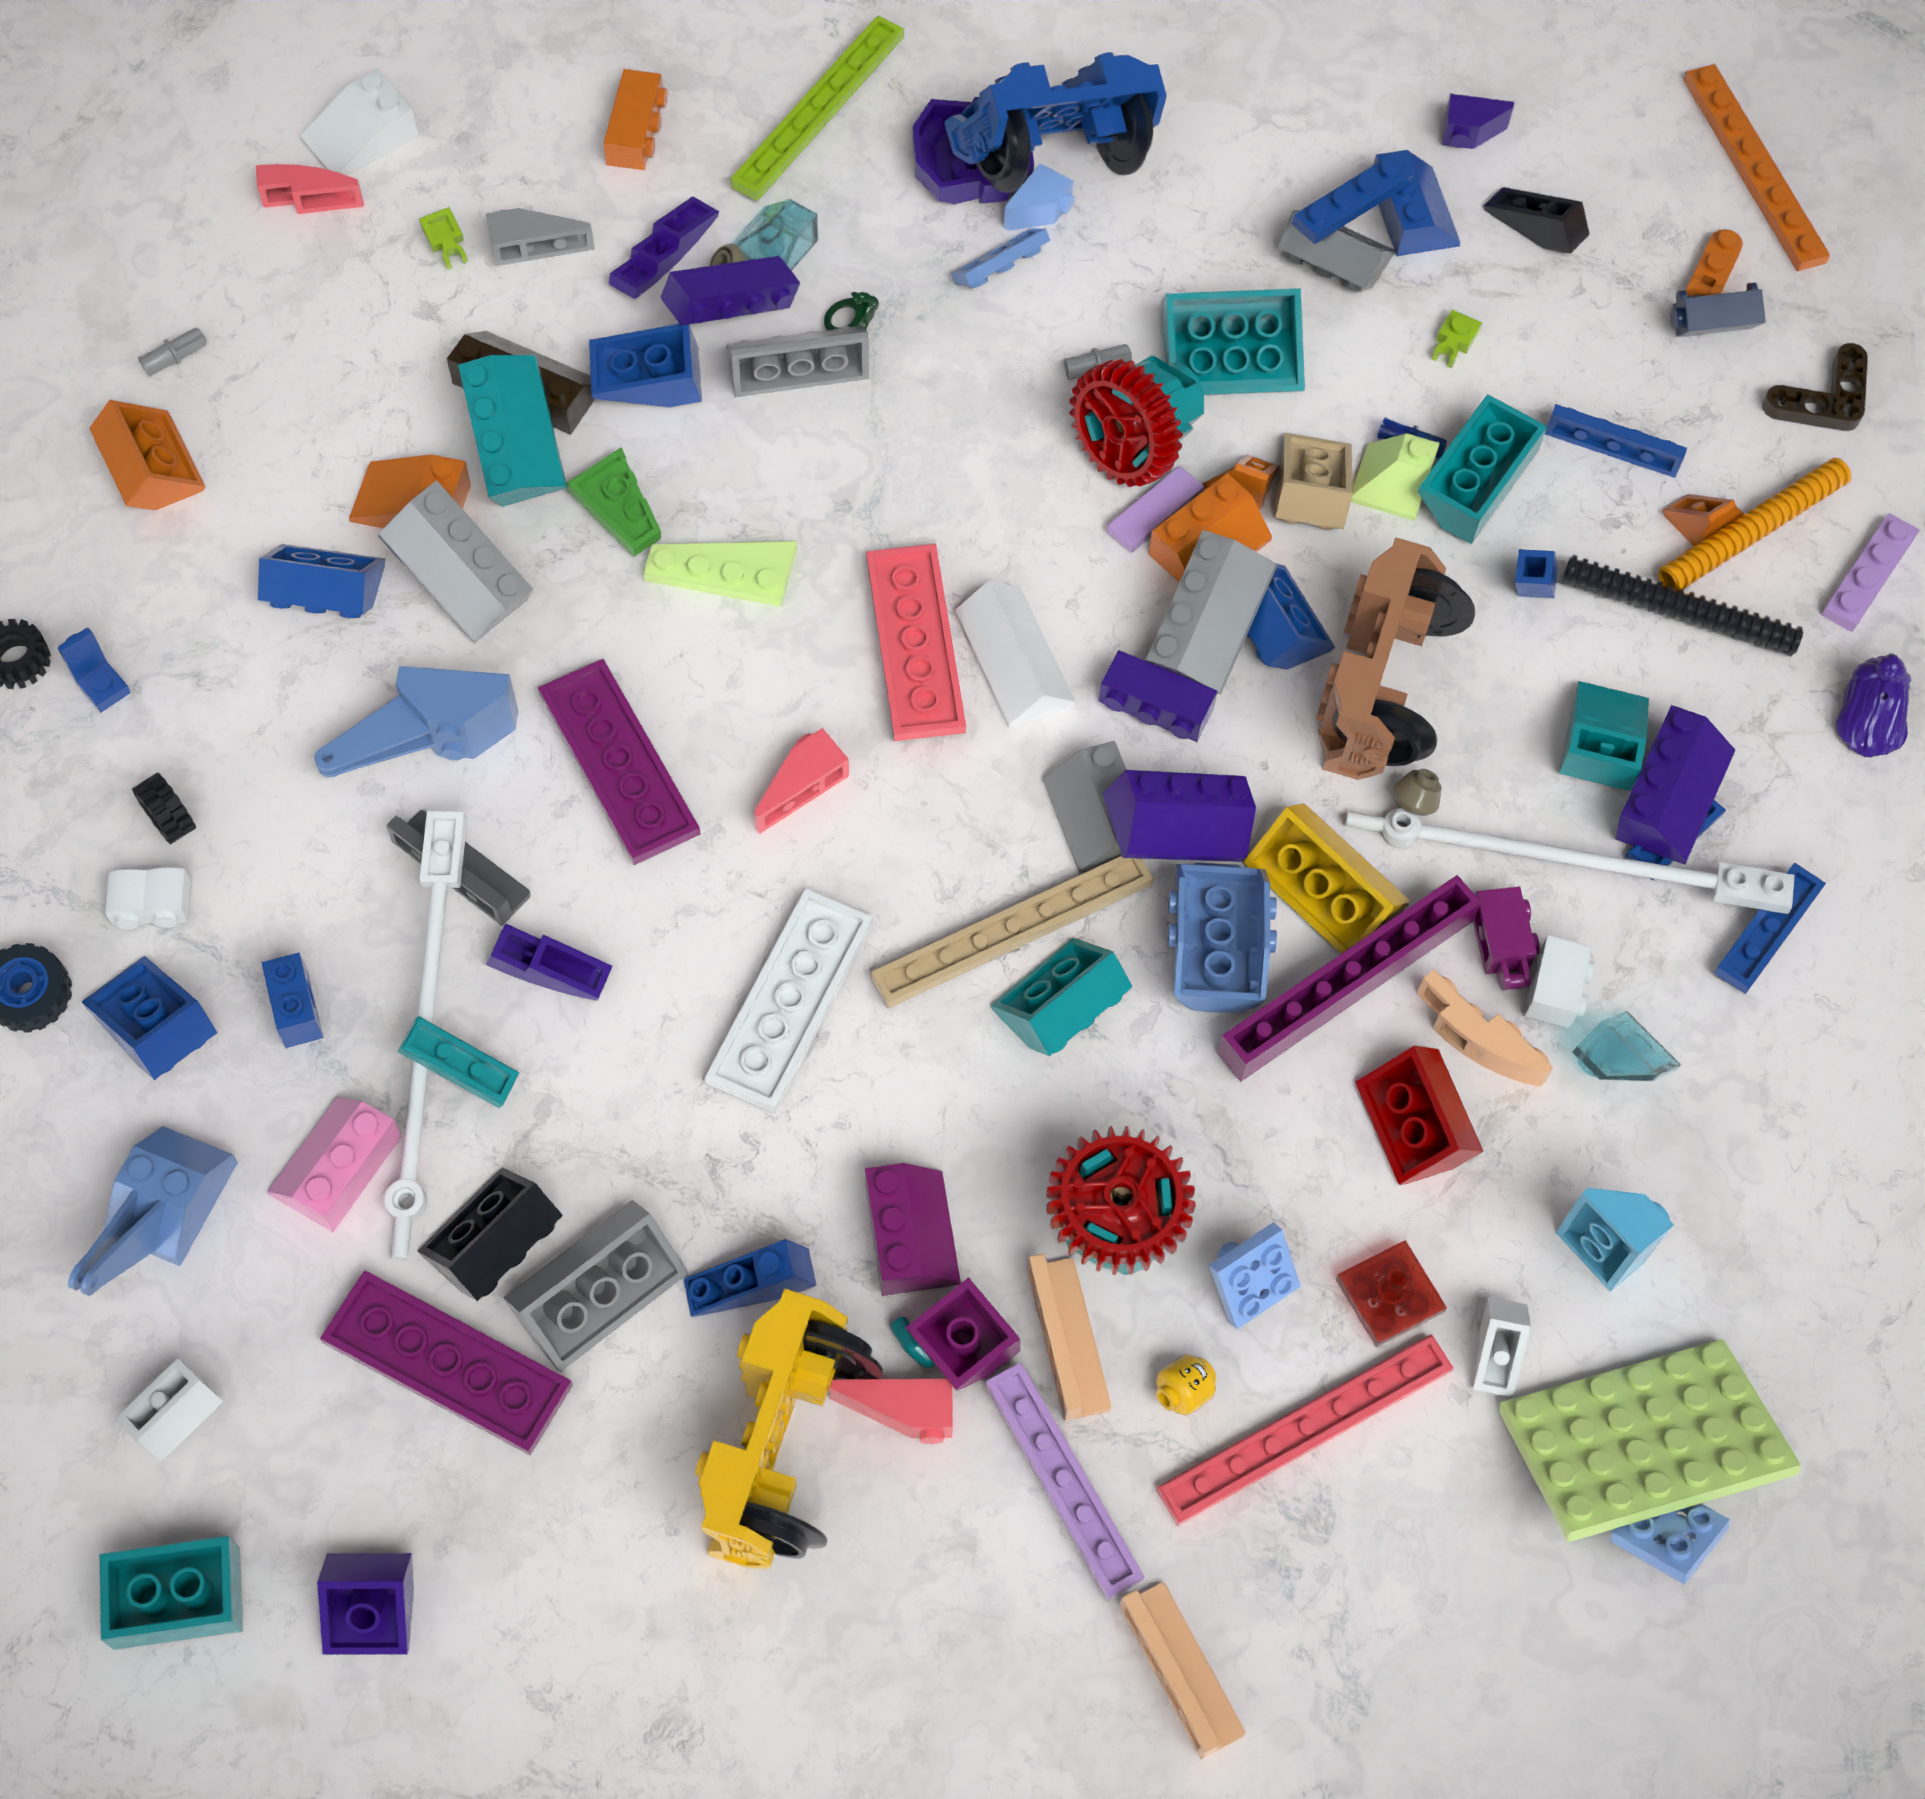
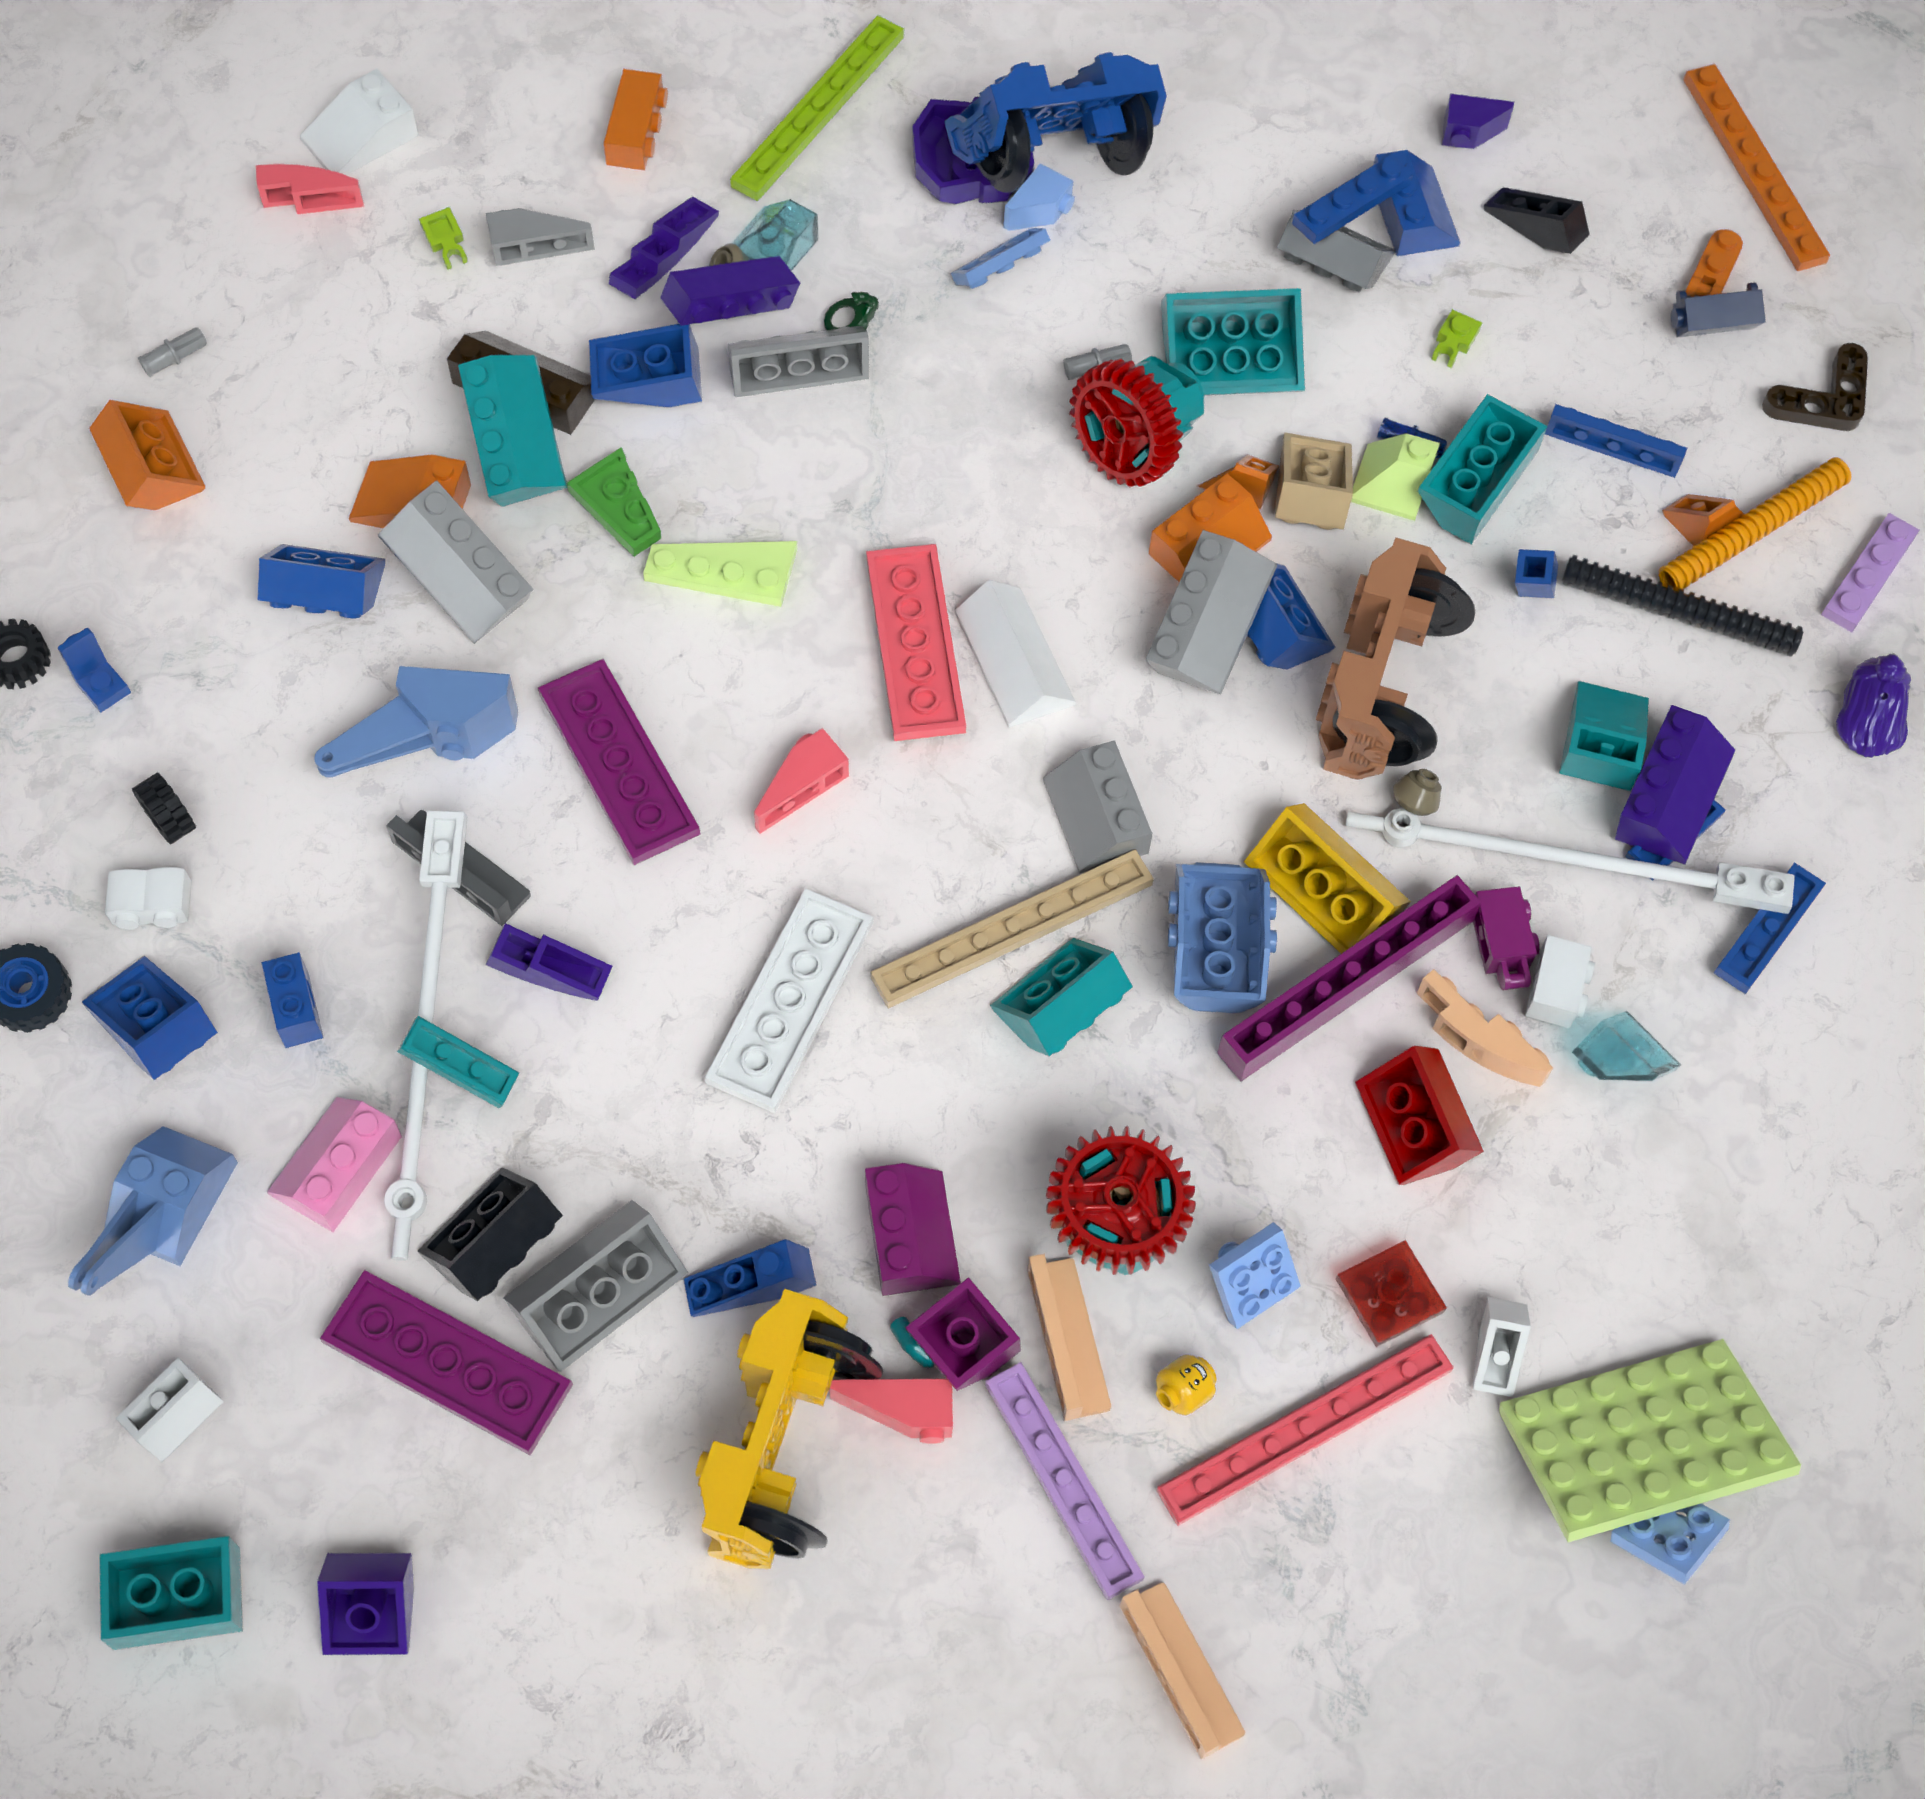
(1153, 508): lavender tile -> none
(1157, 696): dark purple brick -> none
(1181, 815): dark purple slope -> none
(1614, 1232): medium azure slope -> none

